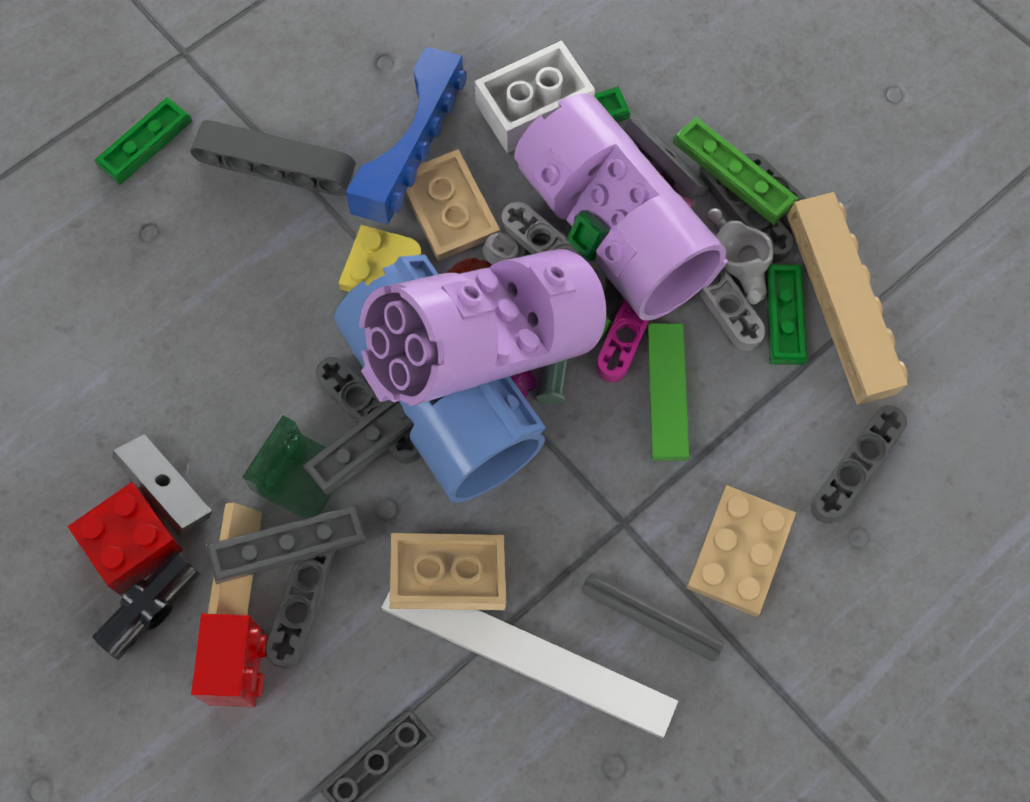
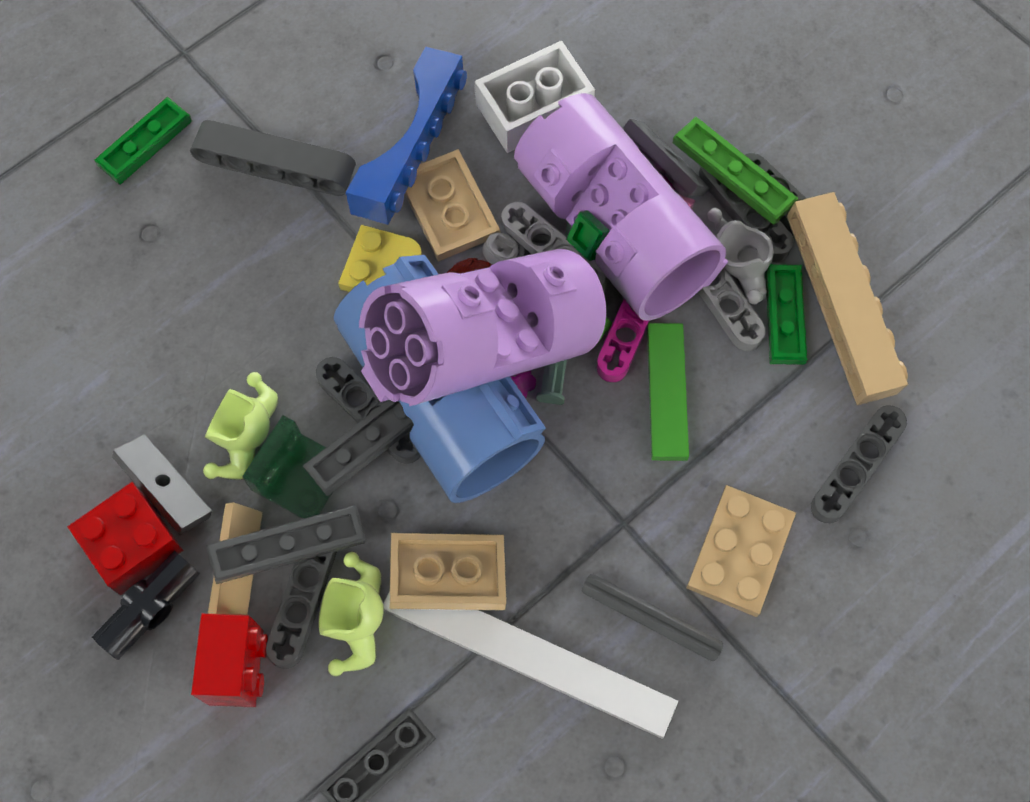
(241, 427): none -> yellowish green piece
(352, 614): none -> yellowish green piece
(614, 103): green tile -> none

